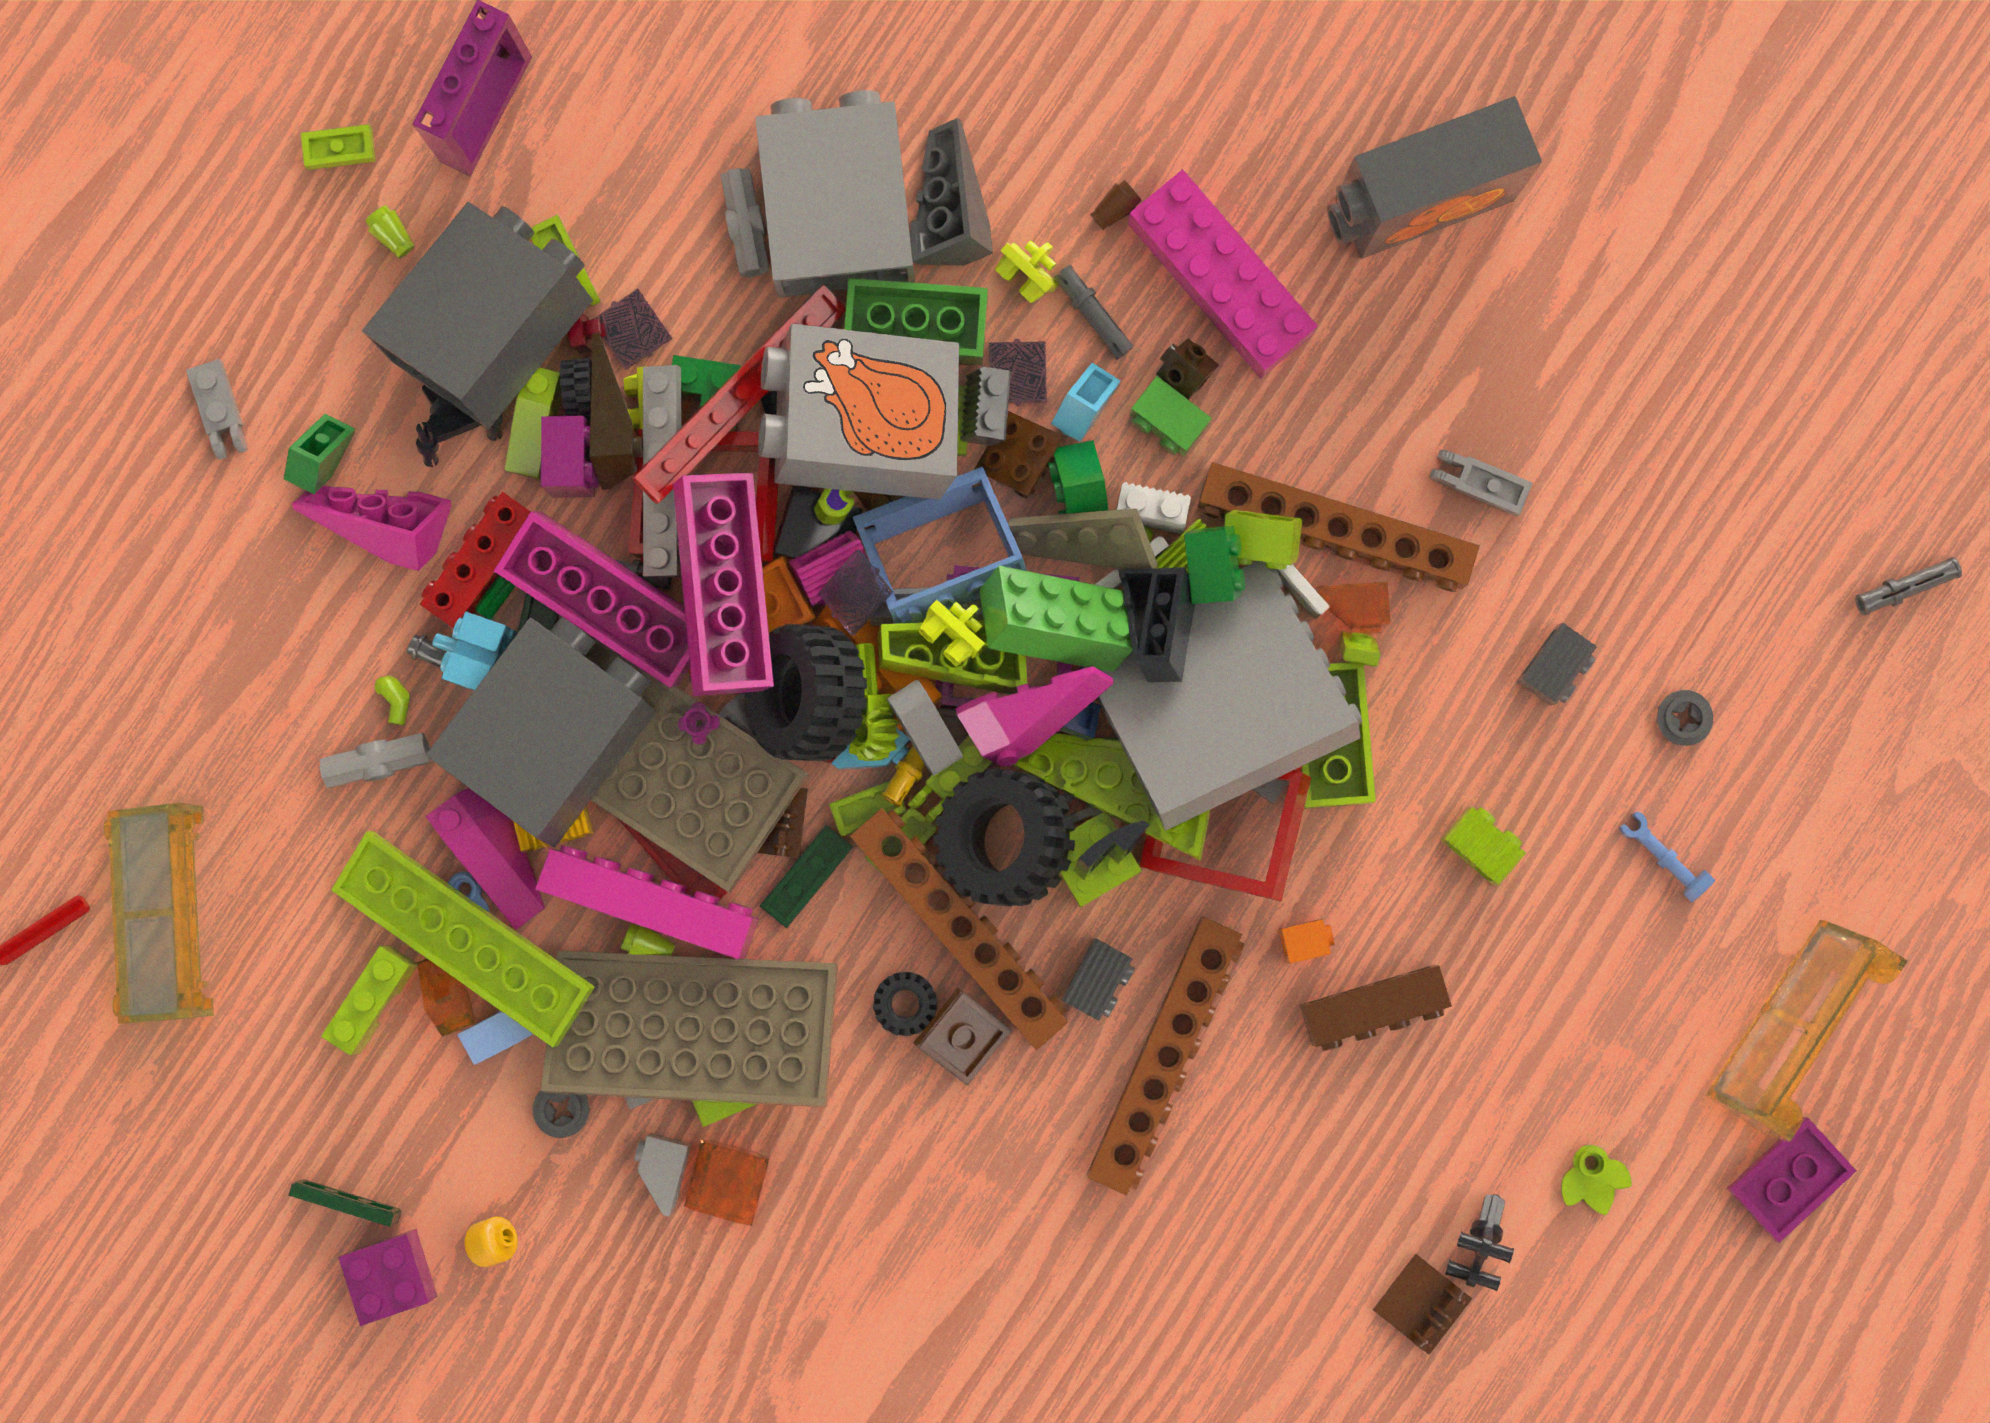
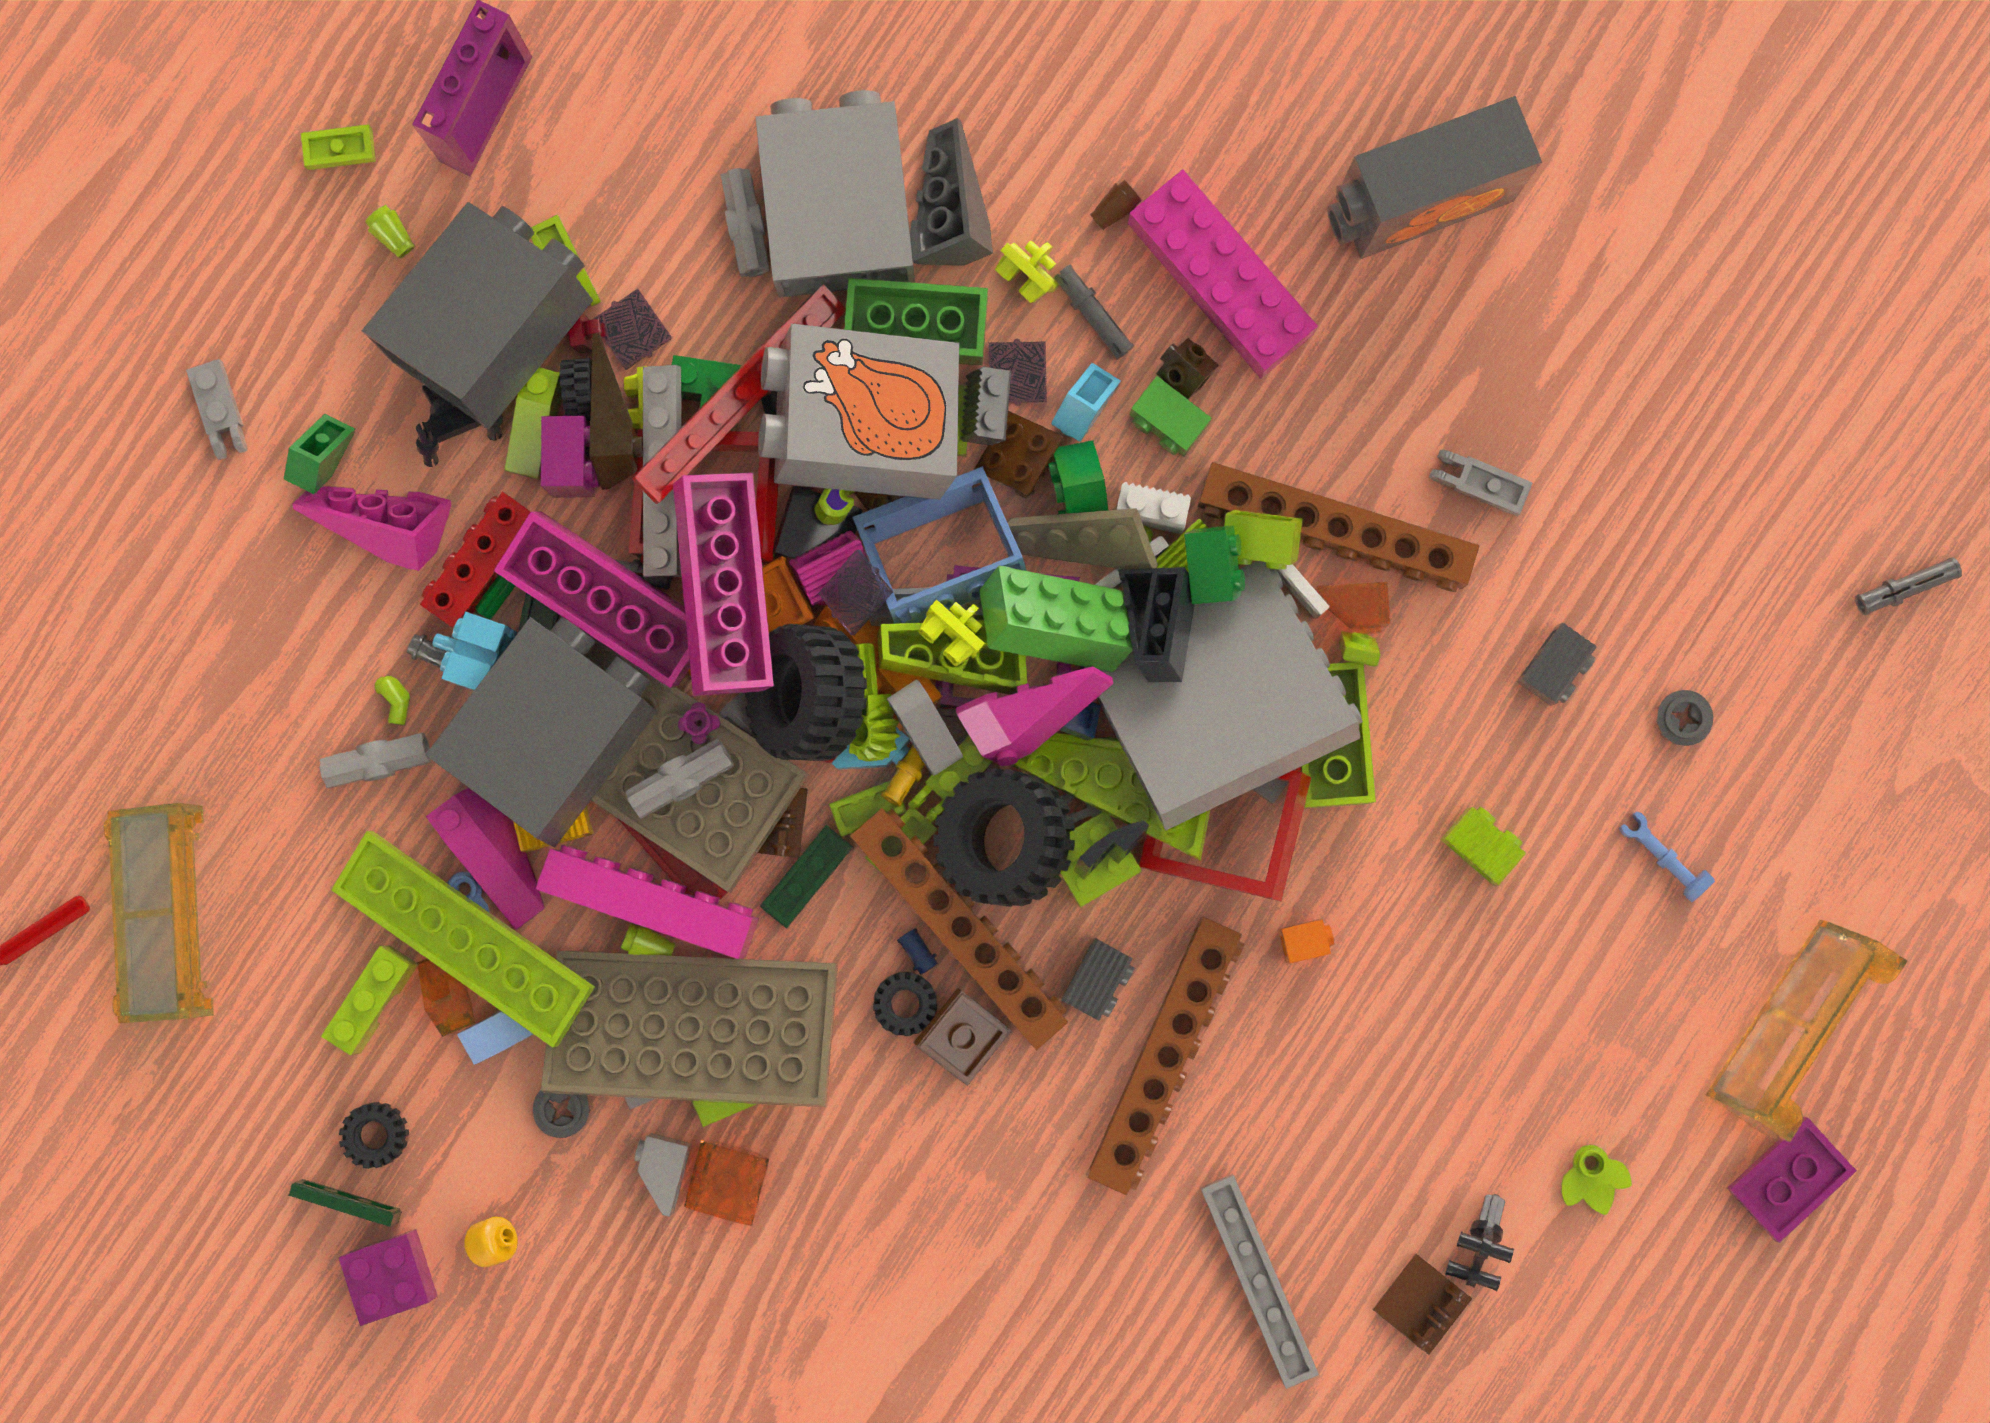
(352, 1135): none -> black tyre
(679, 778): none -> light grey piece
(918, 951): none -> dark blue pin
(1259, 1281): none -> light grey plate
(1376, 1006): reddish brown brick -> none

